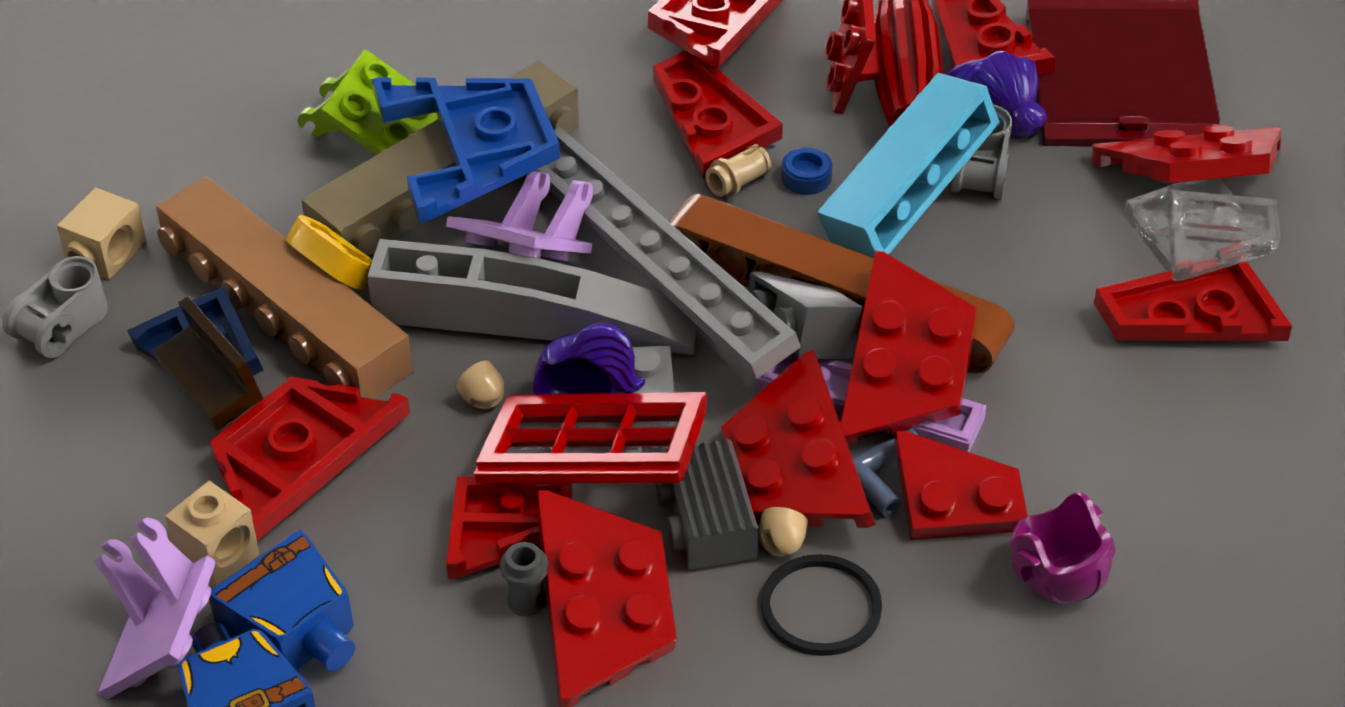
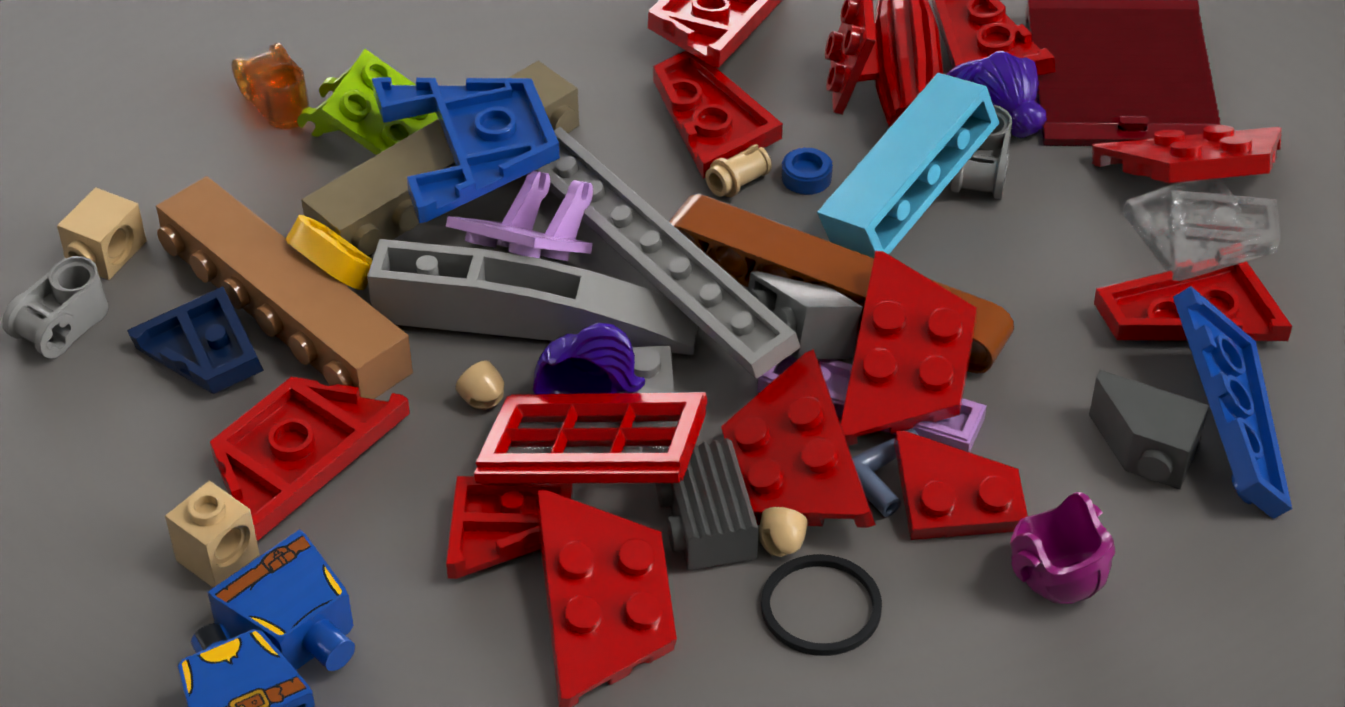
(158, 610): lavender plate -> none
(208, 368): dark brown panel -> none
(273, 86): none -> clear orange piece
(524, 571): dark grey pin -> none
(1148, 427): none -> dark grey slope
(1238, 400): none -> blue wing

